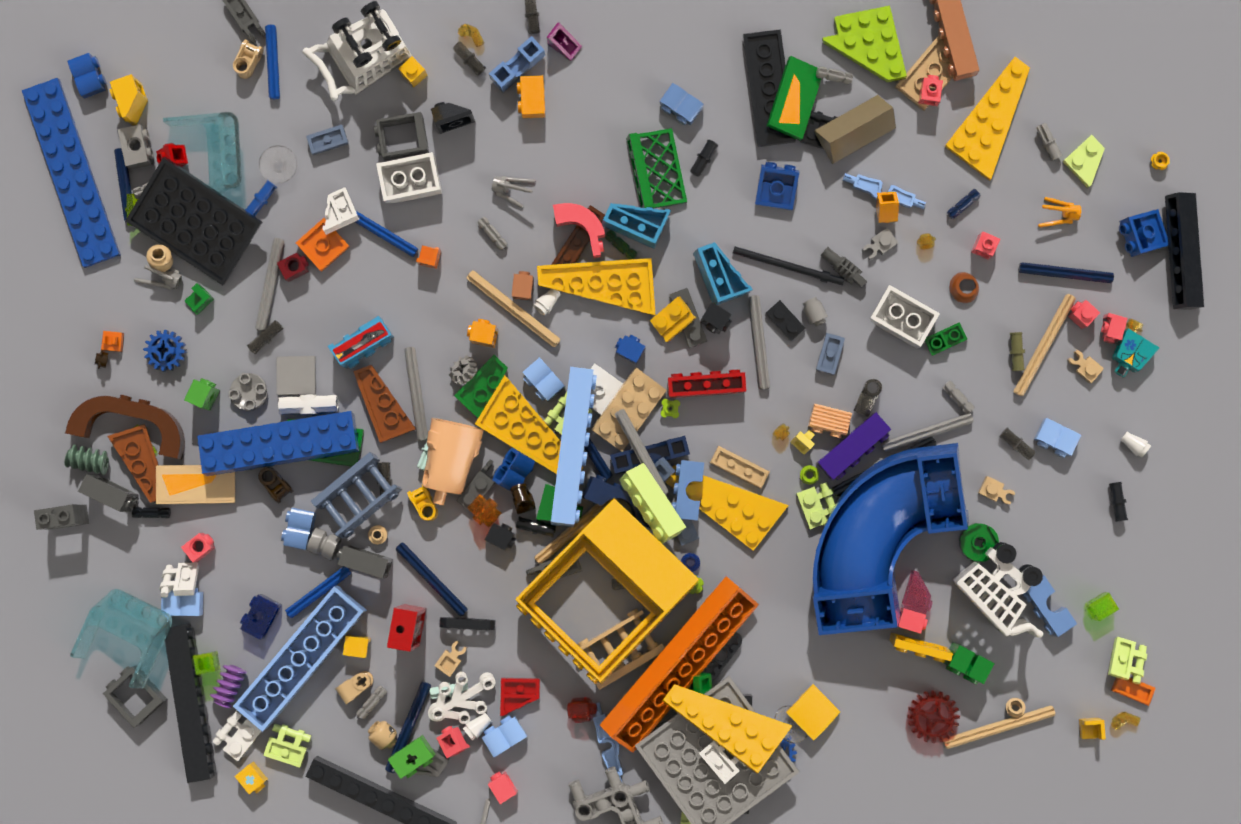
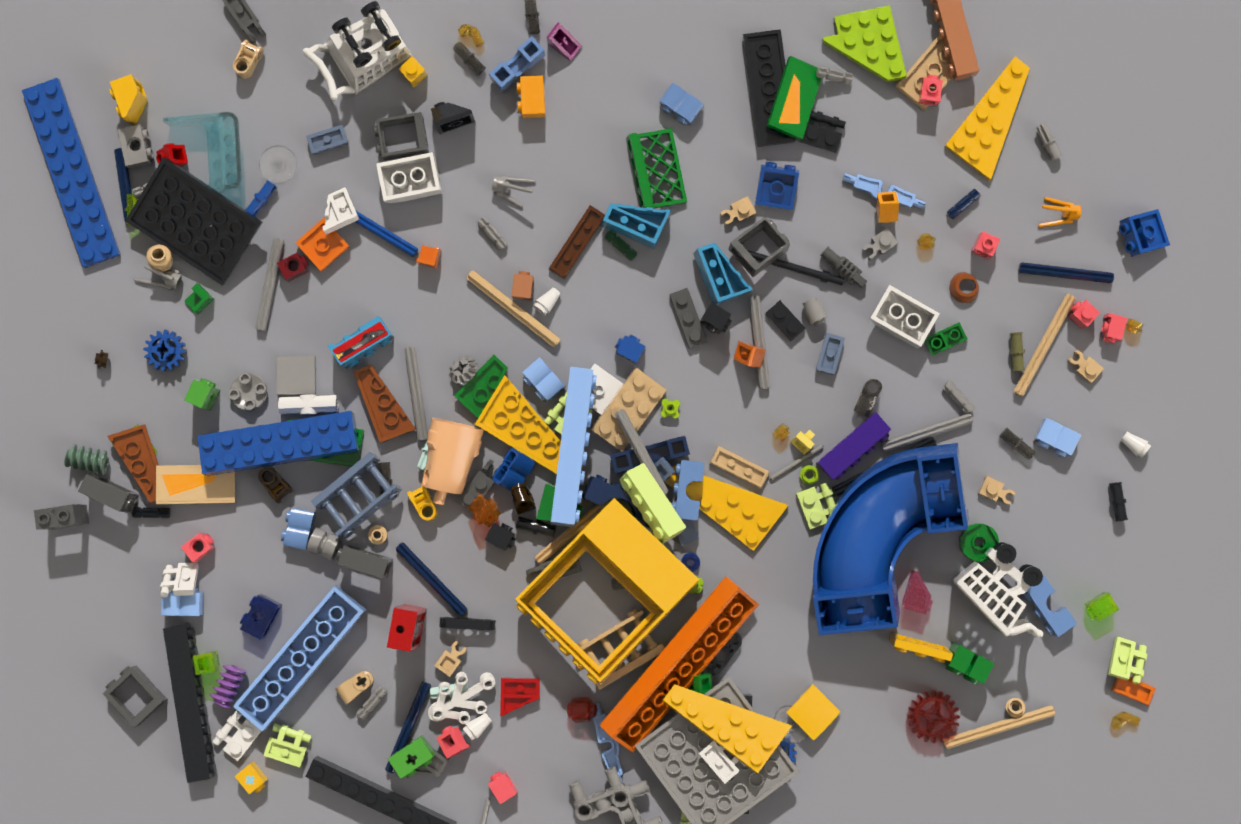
(84, 416): reddish brown arch -> none
(87, 75): blue brick -> none
(112, 341): orange tile -> none
(131, 621): clear light blue windscreen -> none
(265, 337): clear smoke pin -> none
(272, 62): blue axle -> none
(318, 591): blue axle -> none
(356, 646): yellow panel -> none
(382, 735): tan head -> none
(482, 333): light orange brick -> none
(503, 736): light blue brick -> none
(578, 215): coral arch -> none
(598, 460): dark blue axle -> none
(611, 282): yellow wing -> none
(673, 319): yellow plate -> none
(703, 158): black axle -> none
(706, 385): red brick -> none
(741, 210): none -> tan plate
(745, 258): none -> dark grey window
(749, 354): none -> orange slope
(796, 462): none -> light grey axle
(829, 420): light nougat brick -> none
(856, 128): dark tan slope -> none
(912, 620): coral brick -> none
(1085, 160): yellowish green wing -> none
(1092, 728): yellow panel -> none
(1132, 352): teal torso -> none
(1160, 156): yellow plate -> none
(1184, 251): black brick -> none

